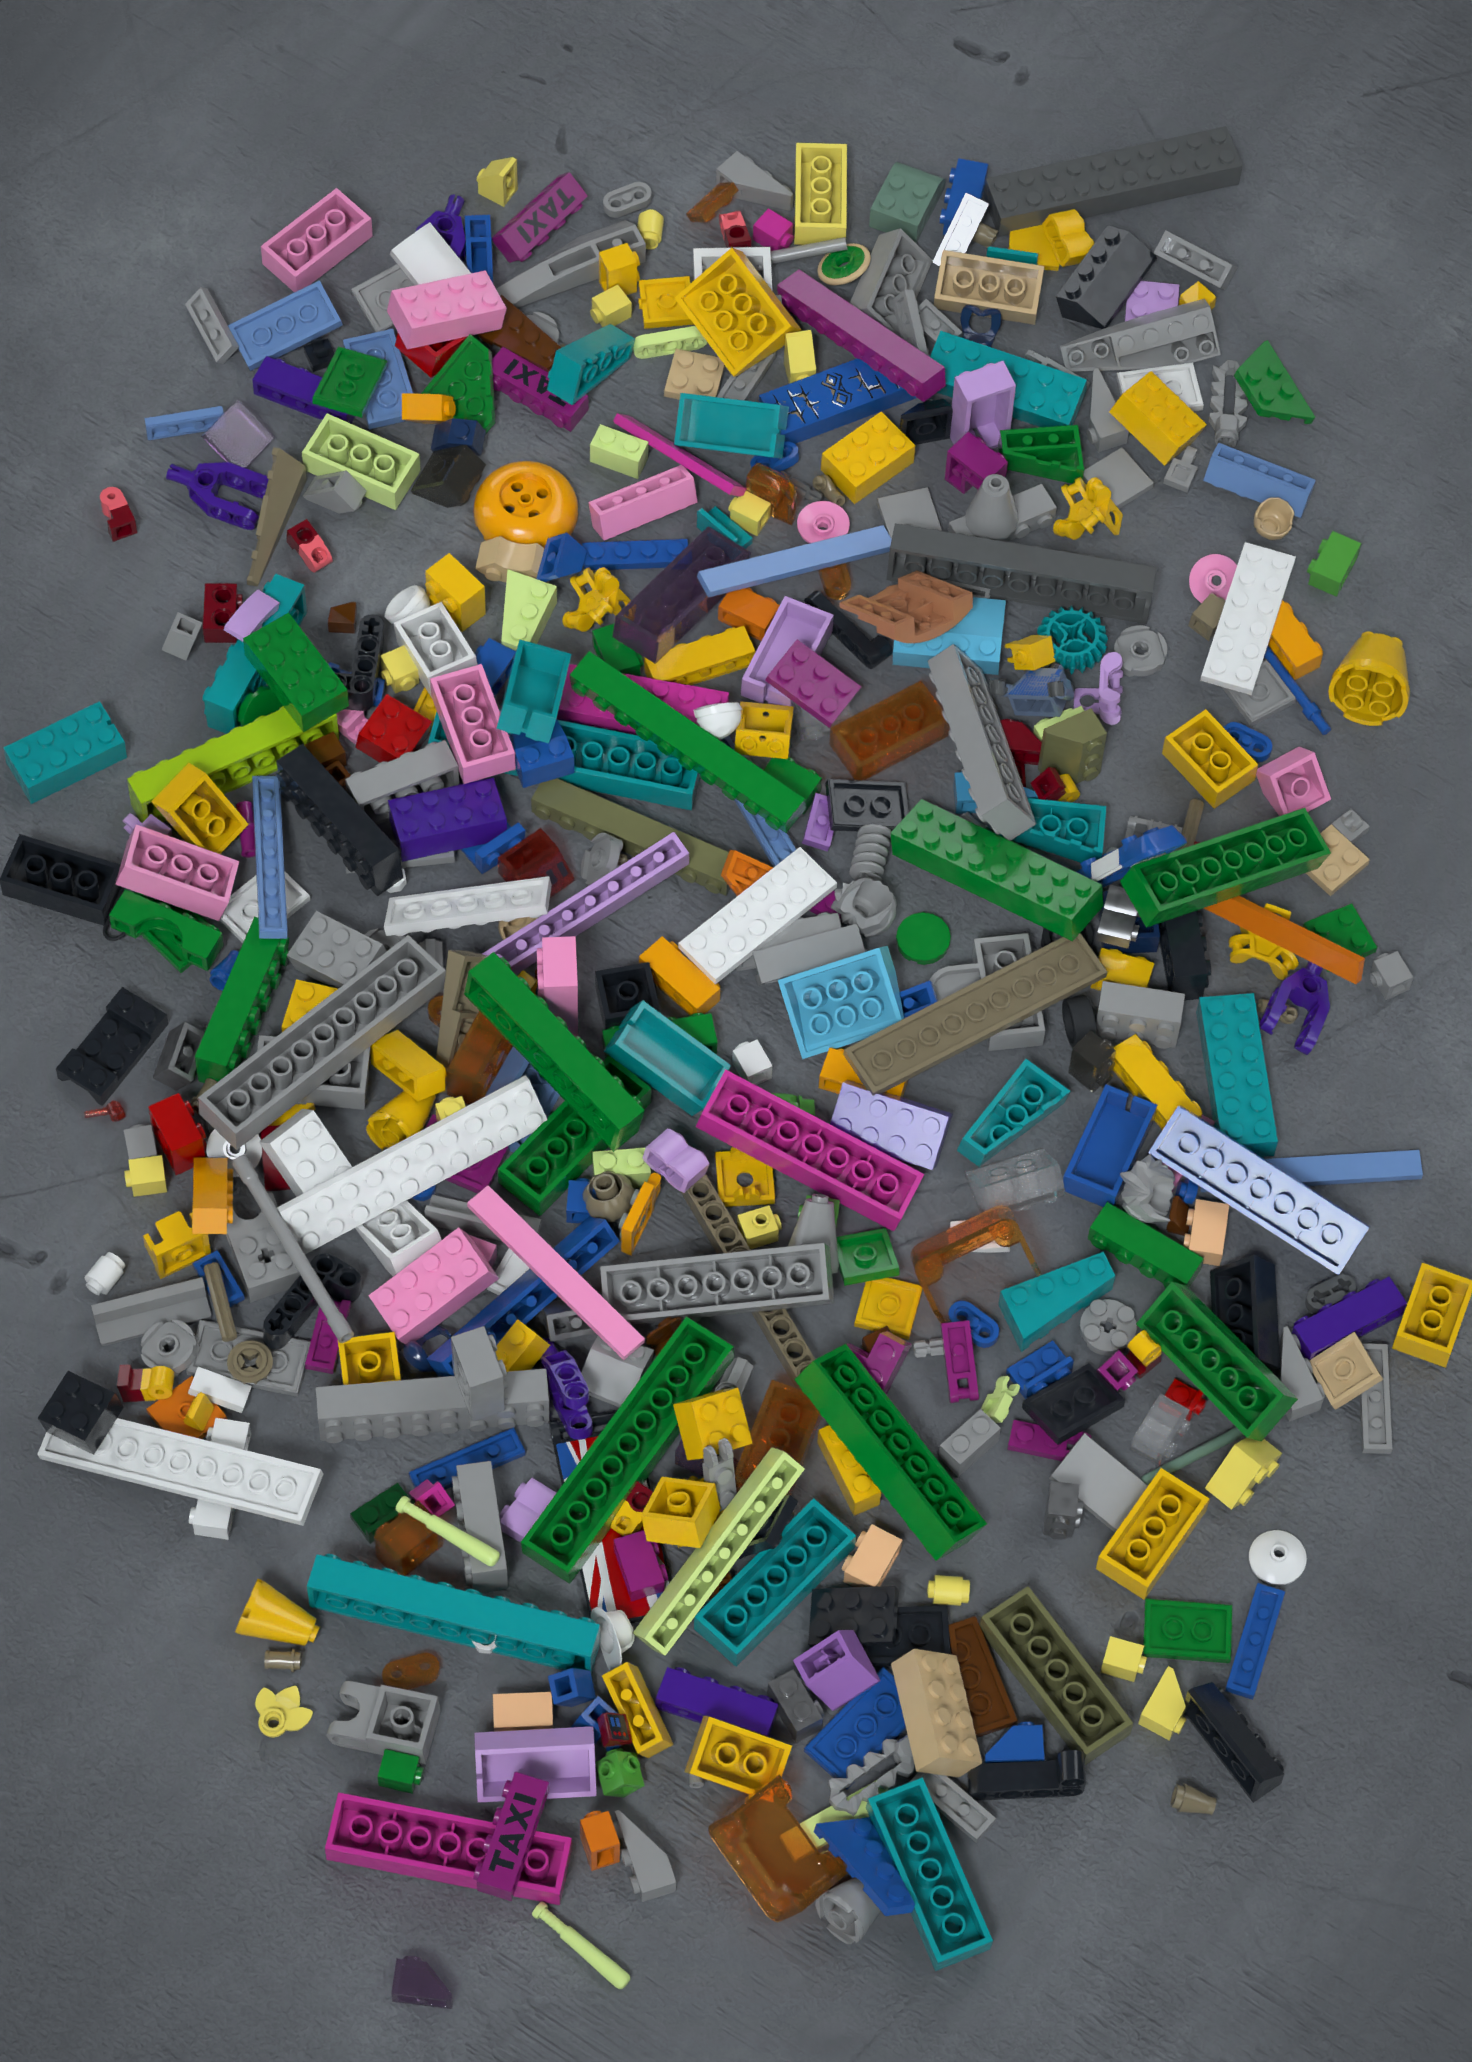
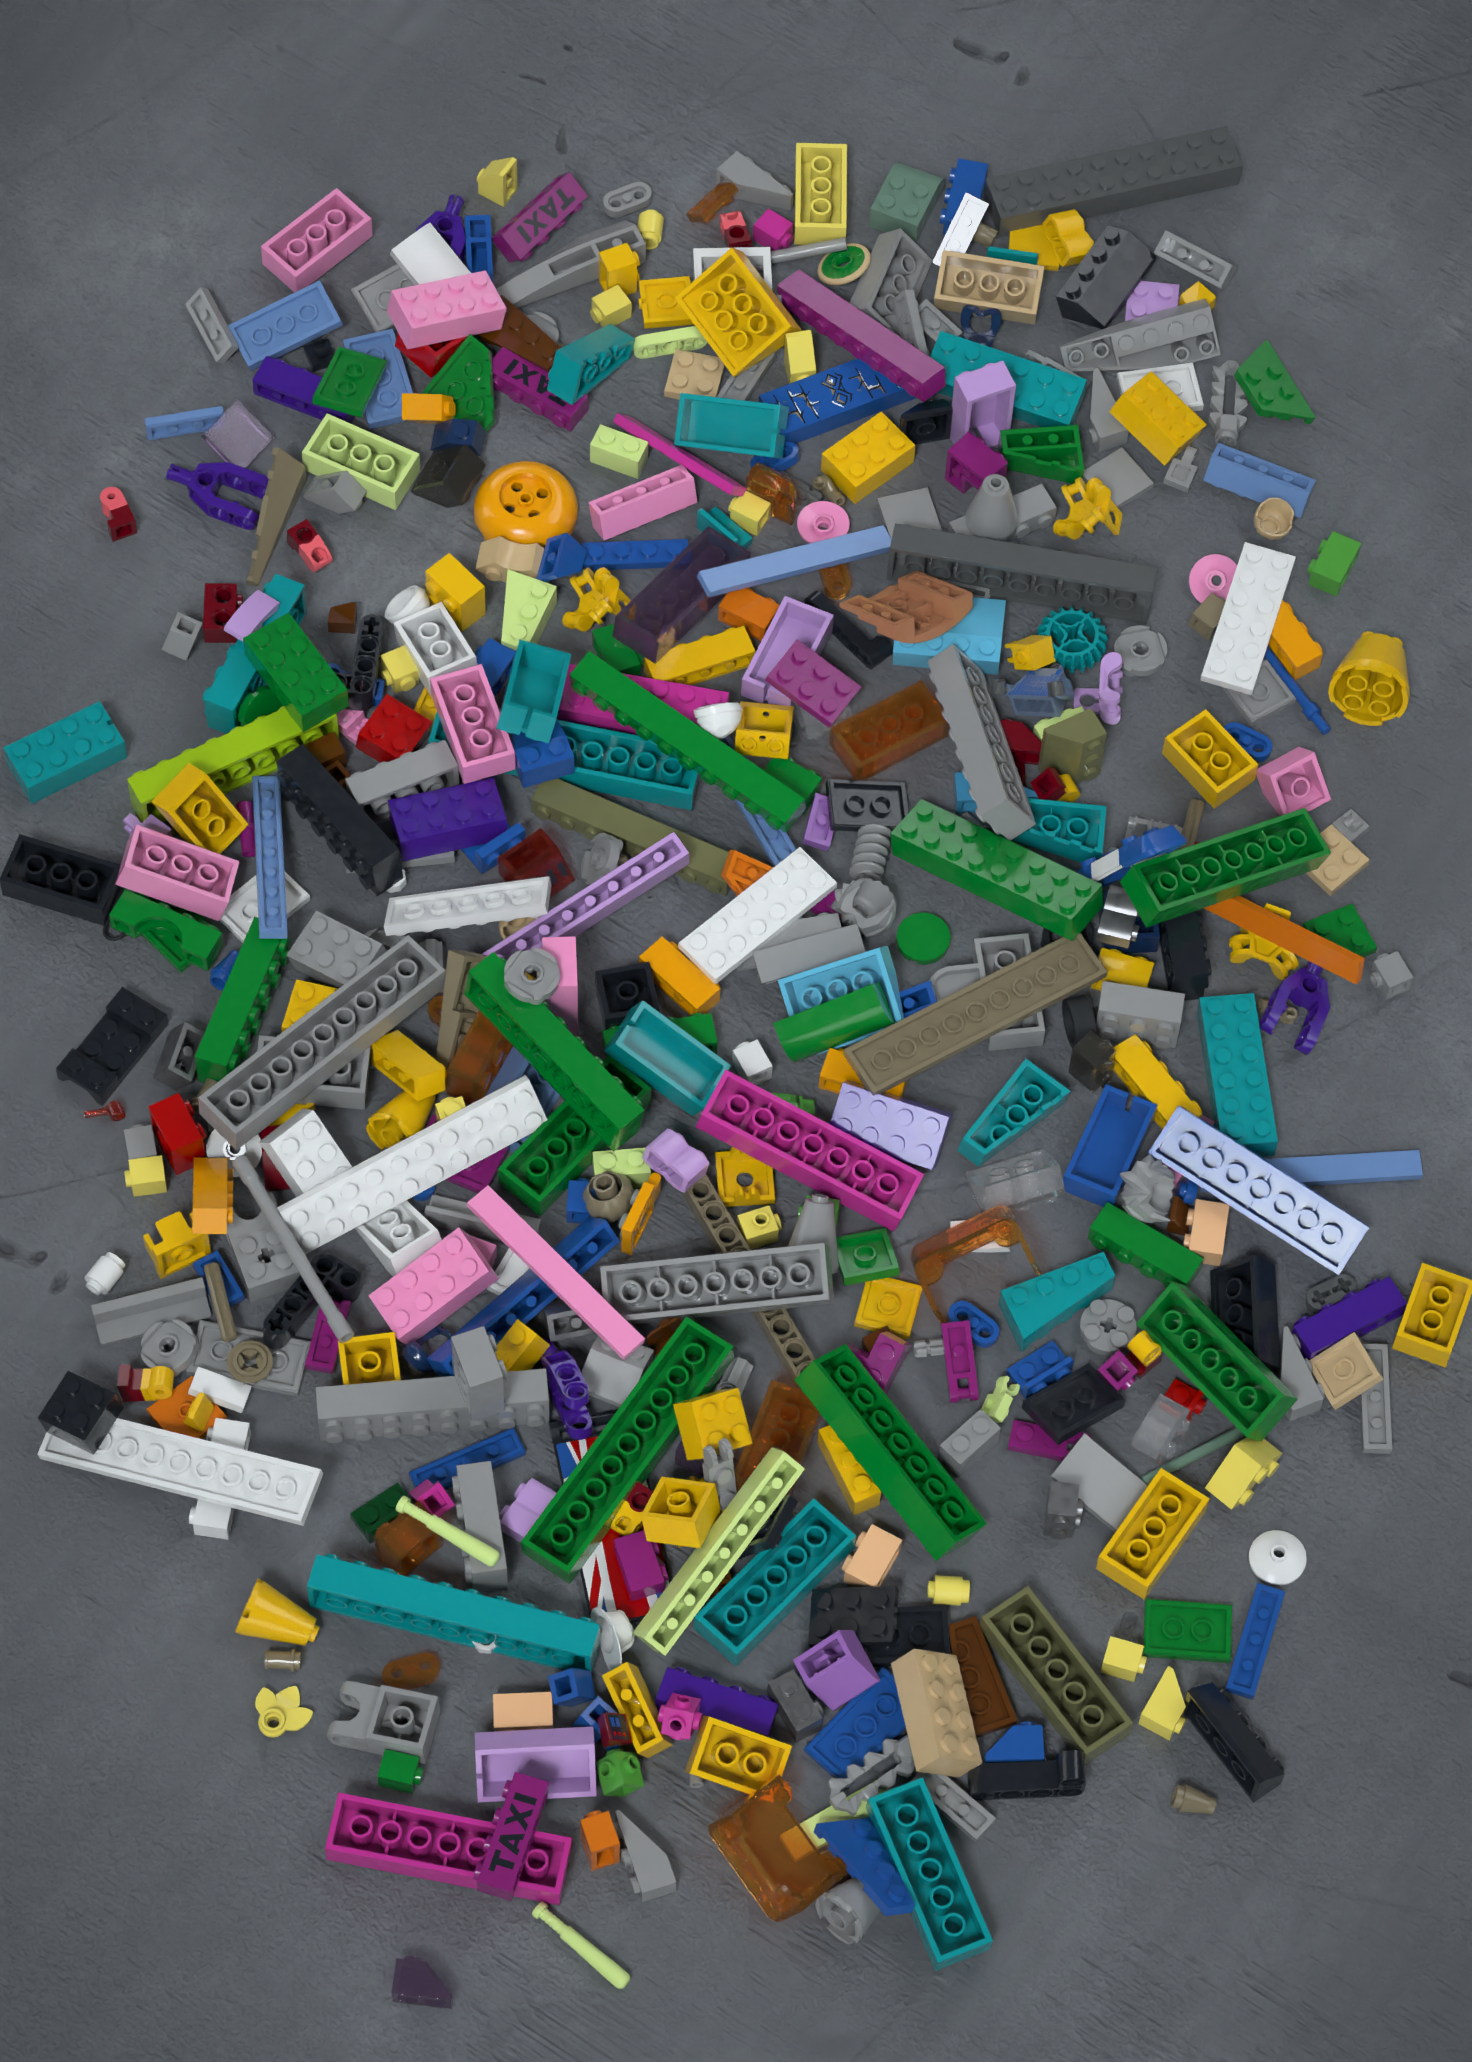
(528, 961): none -> light grey plate
(680, 1716): none -> dark pink brick
(834, 1022): none -> green brick

